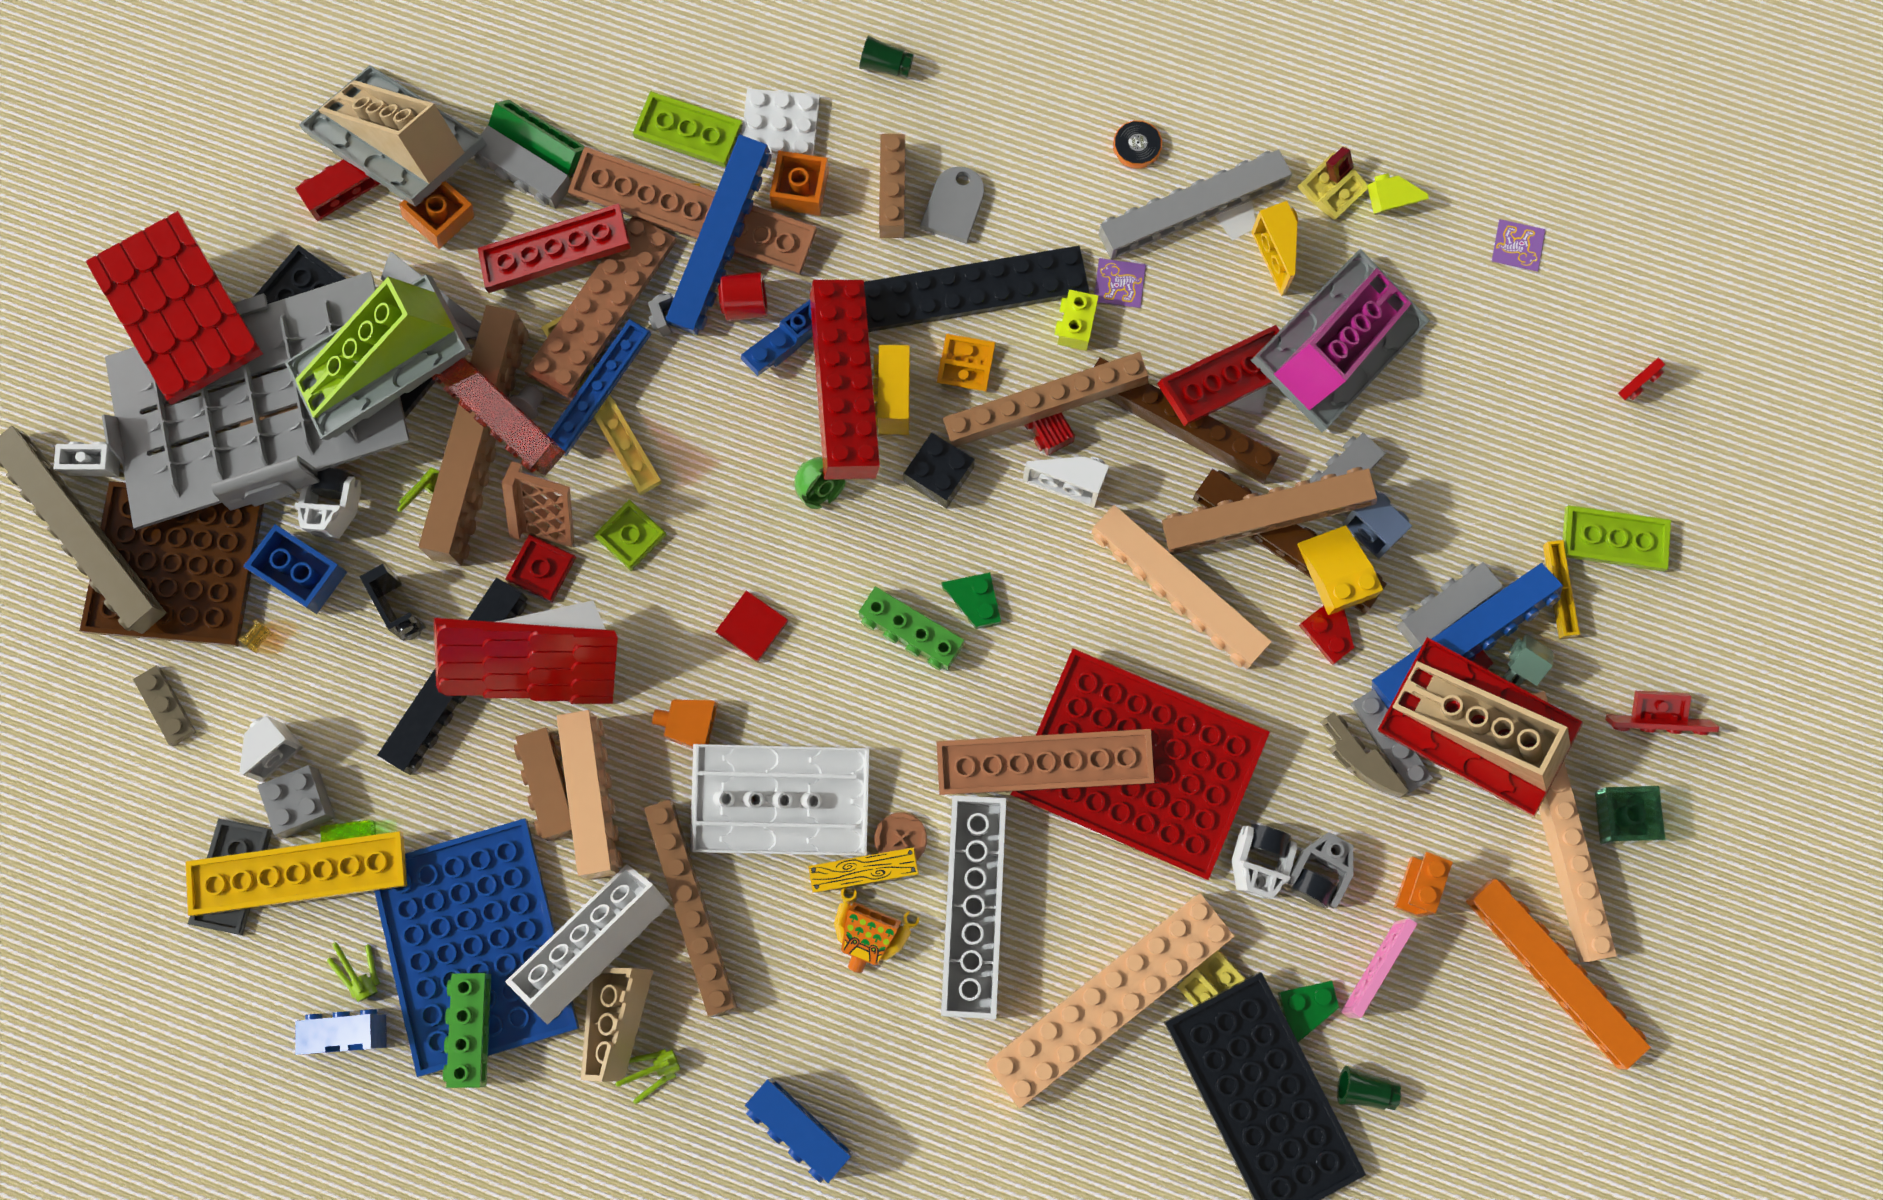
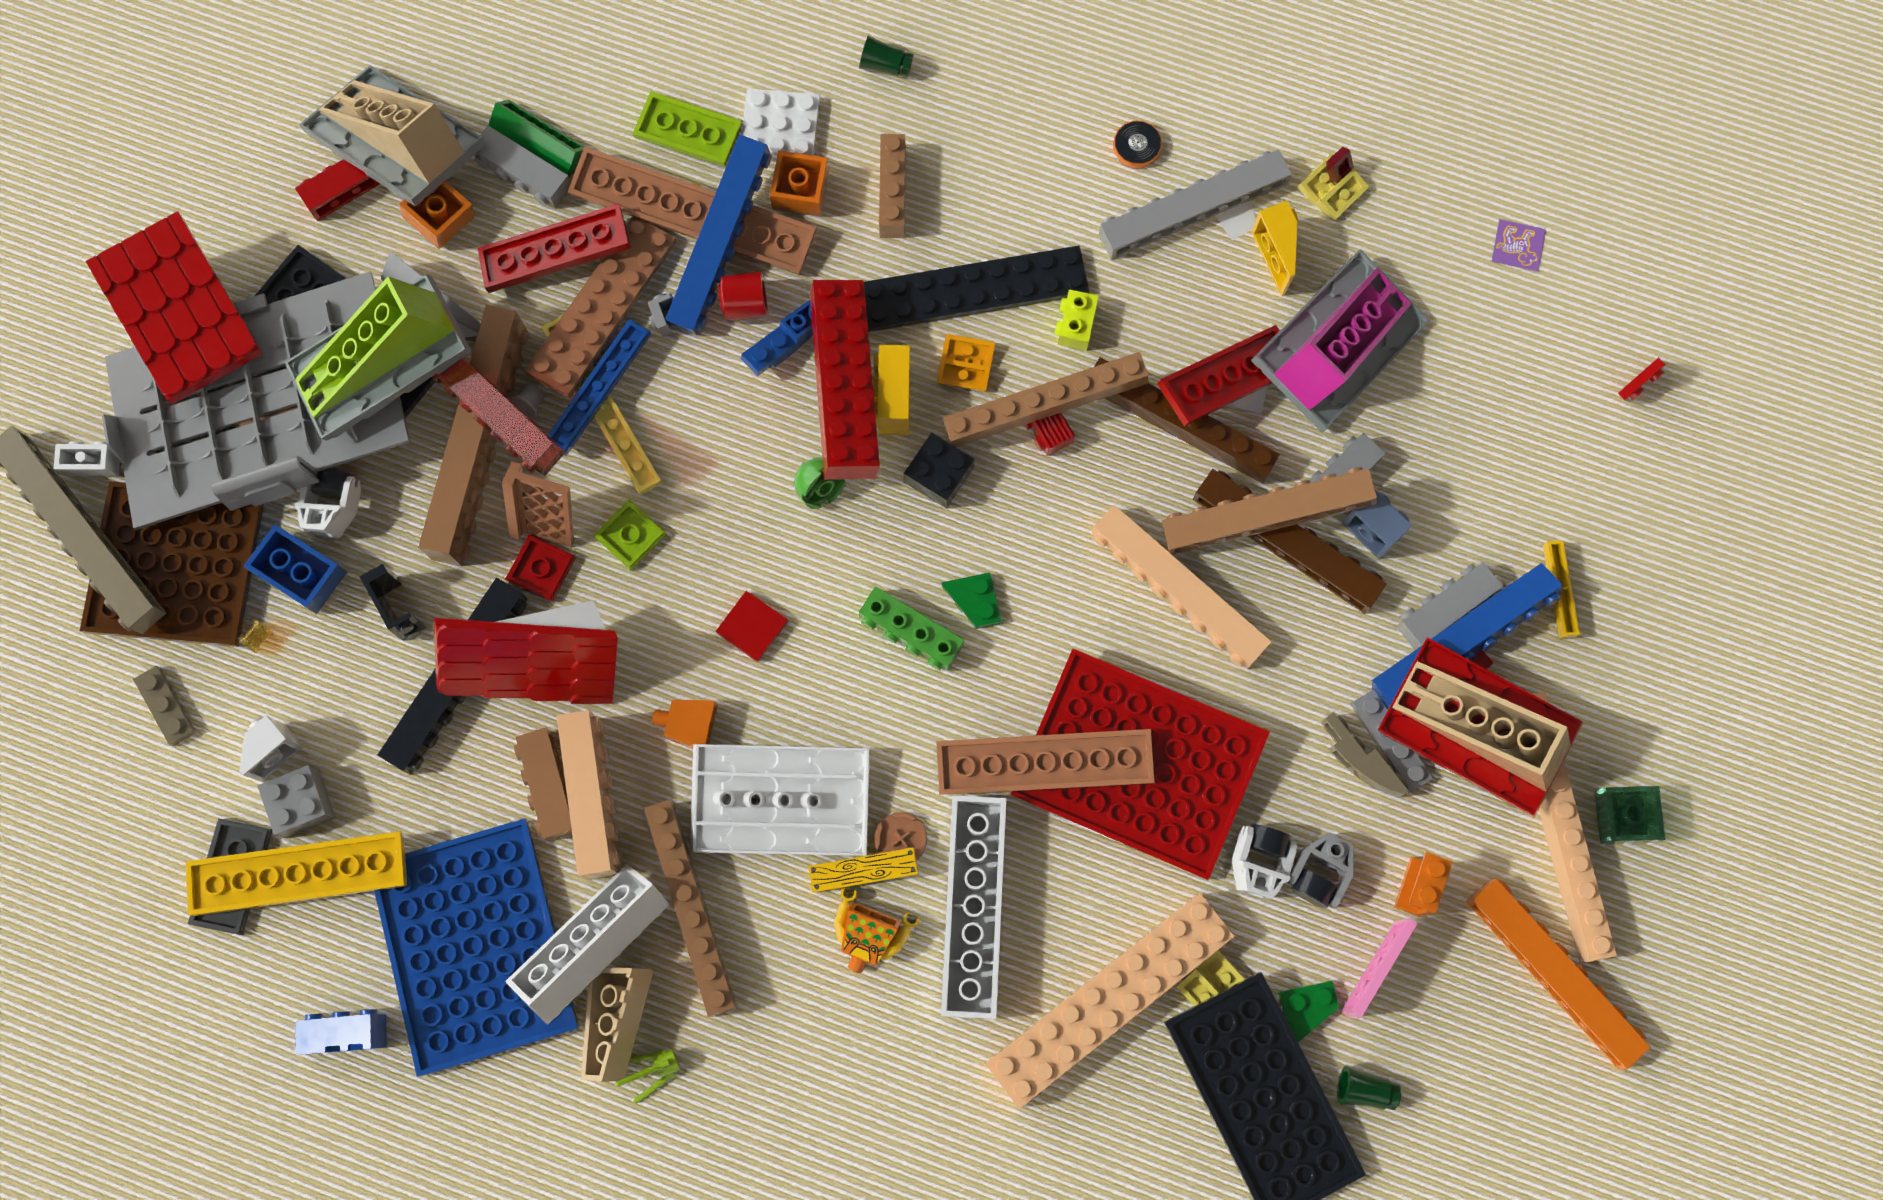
(347, 830): clear neon green piece -> none
(361, 986): lime plant -> none
(427, 482): lime plant -> none
(467, 1030): bright green brick -> none
(799, 1130): blue brick -> none
(954, 206): light grey tile -> none
(1070, 477): white slope -> none
(1119, 282): medium lavender sticker -> none
(1329, 633): red wing -> none
(1340, 570): yellow slope -> none
(1393, 193): neon yellow slope -> none
(1528, 660): sand green brick -> none
(1616, 538): lime plate -> none
(1663, 712): red bracket -> none

